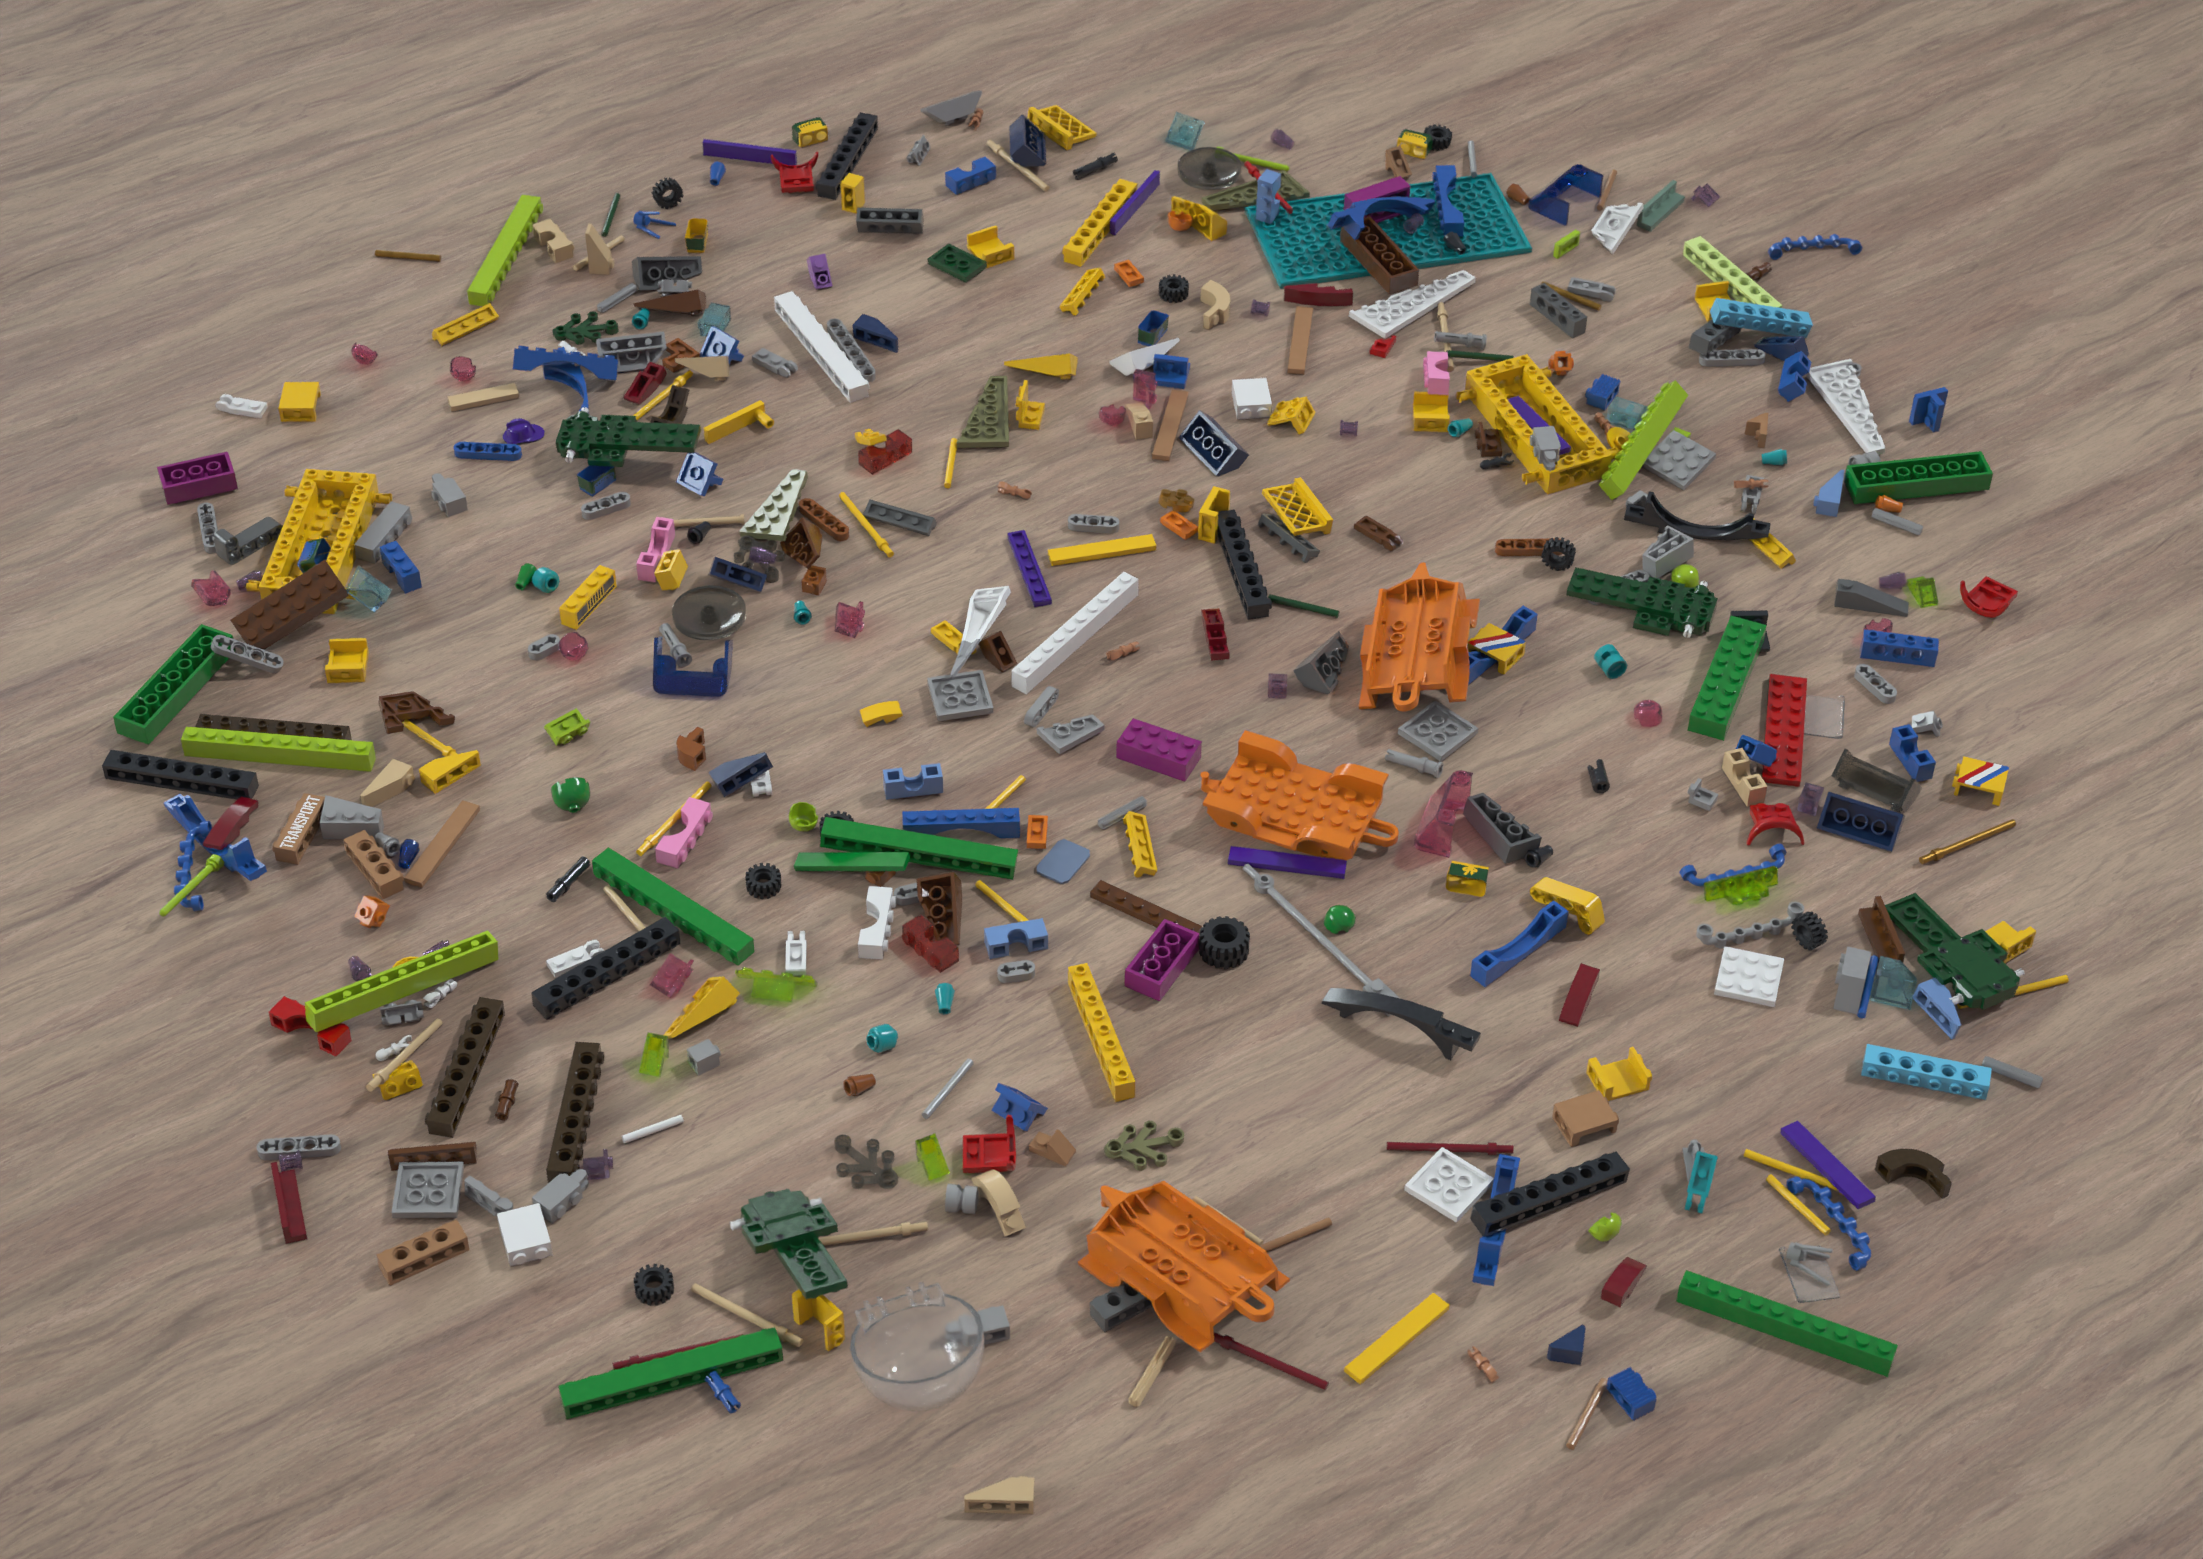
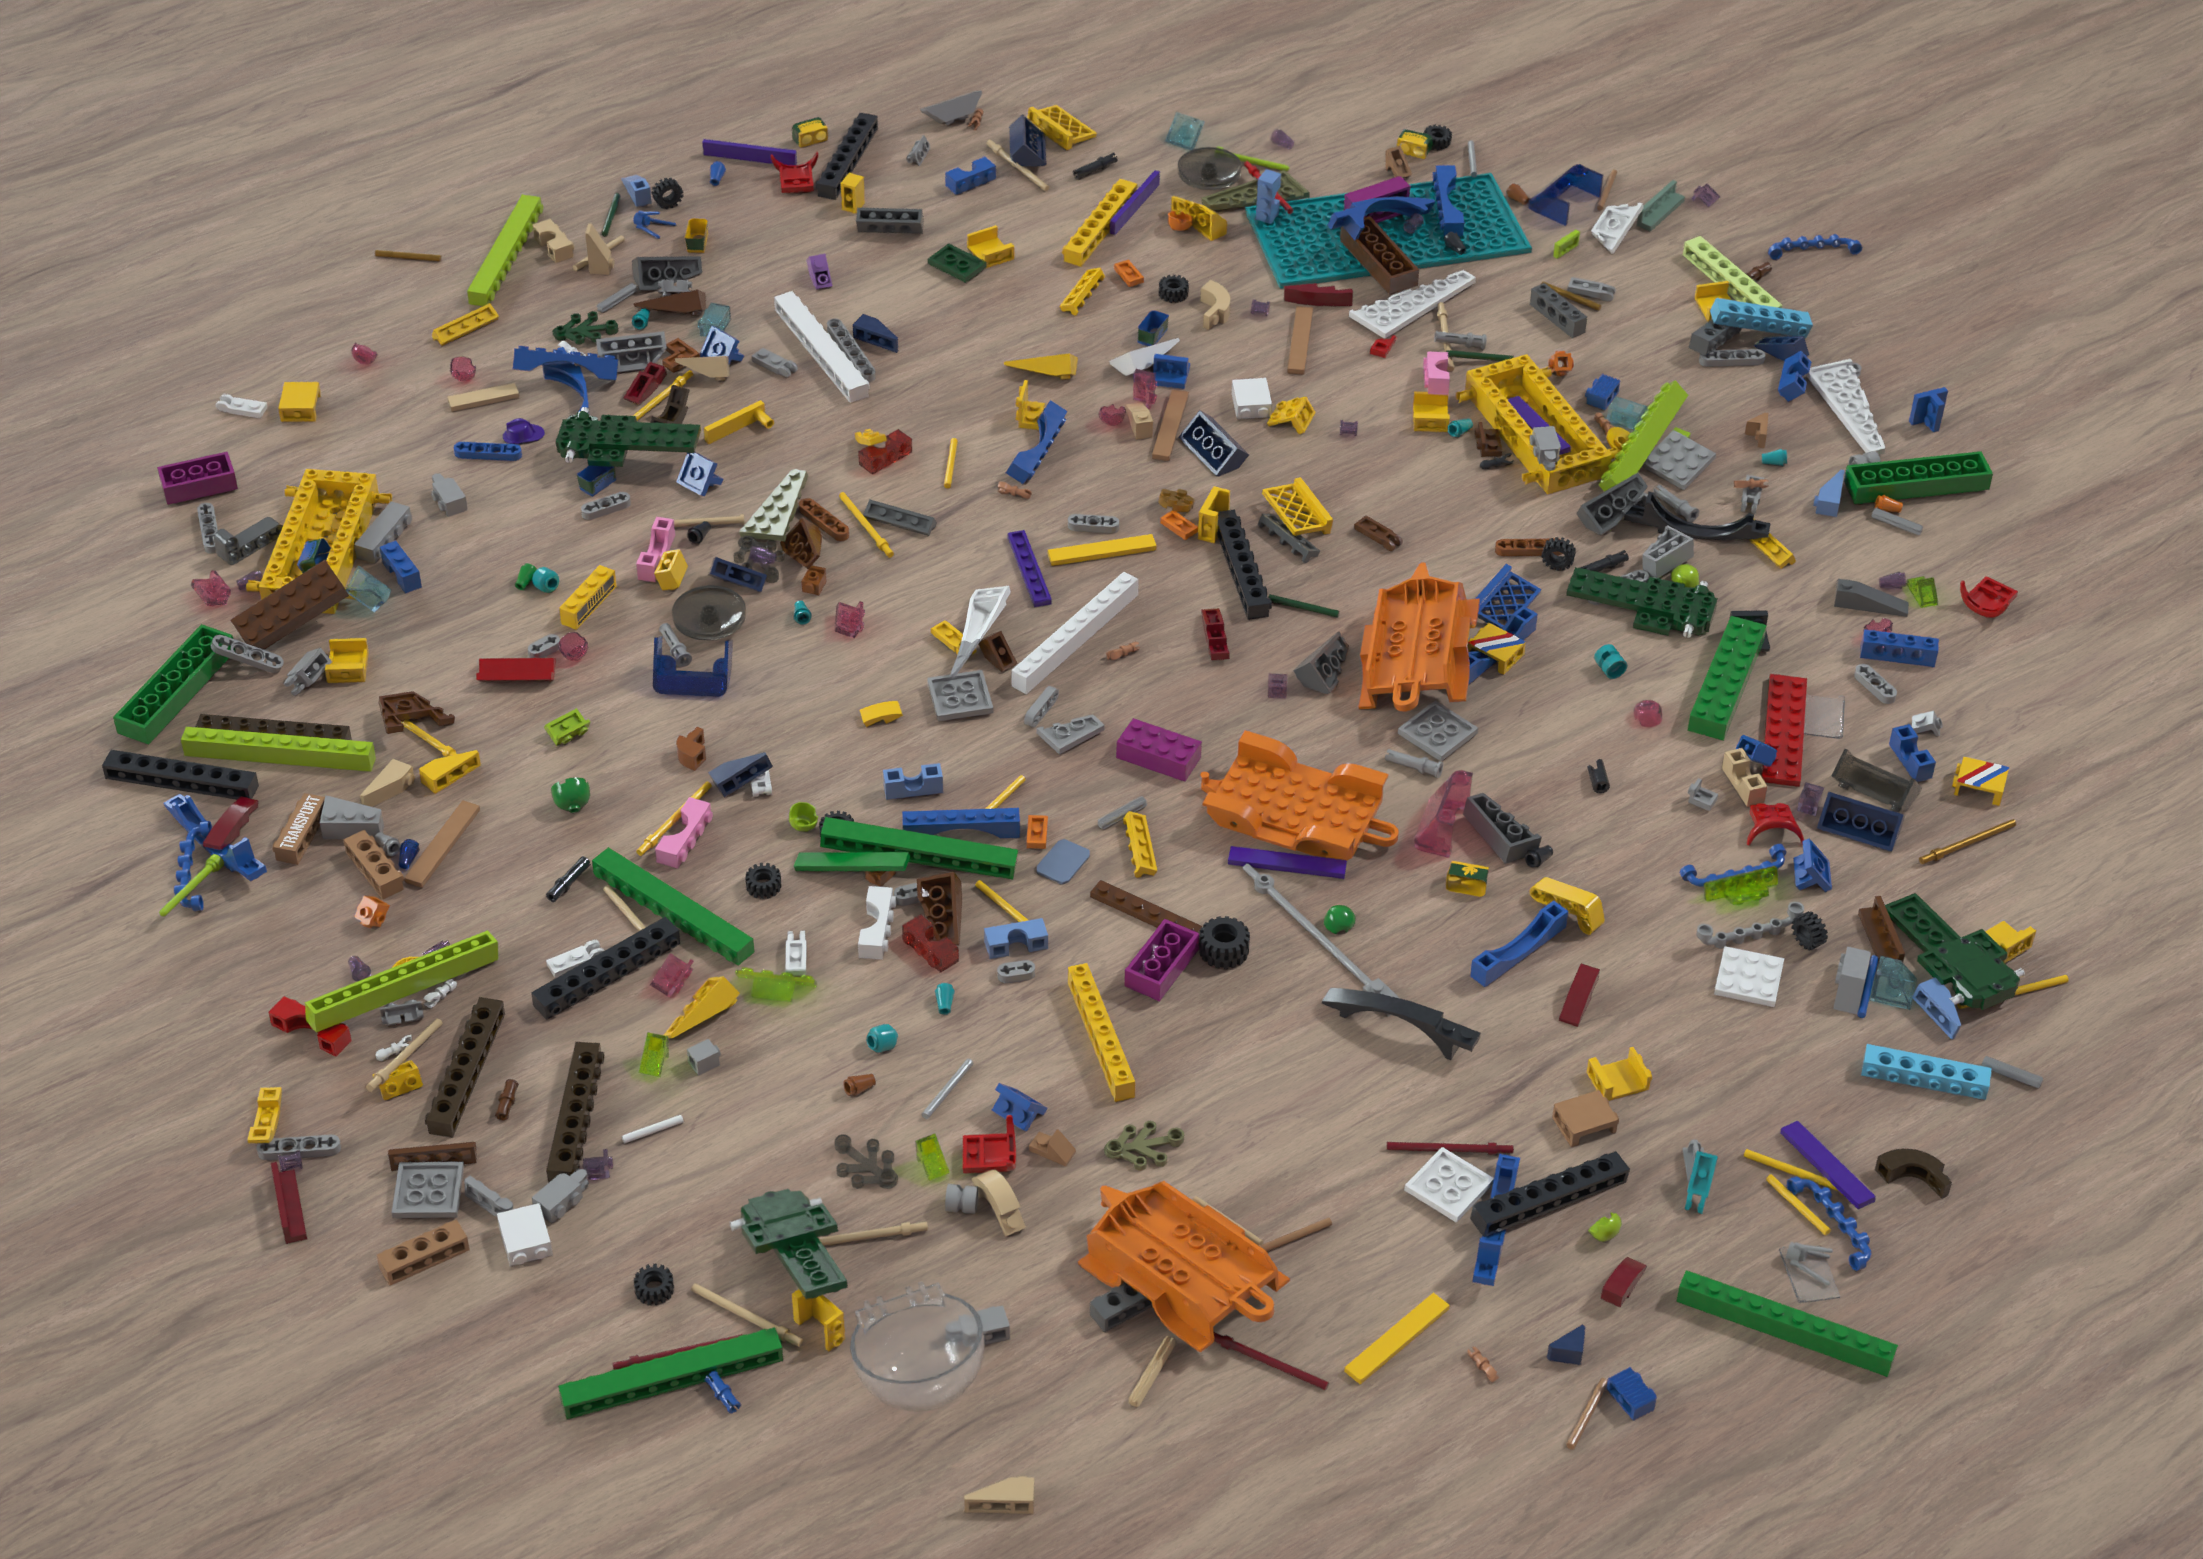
(267, 1115): none -> yellow slope
(307, 670): none -> light grey hinge
(516, 669): none -> red slope
(638, 190): none -> medium blue slope
(989, 418): olive wing -> none
(1026, 461): none -> blue arch
(1492, 592): none -> blue fence
(1609, 507): none -> dark grey wedge
(1609, 561): none -> black pin
(1681, 506): none -> light grey pin
(1812, 868): none -> blue bracket

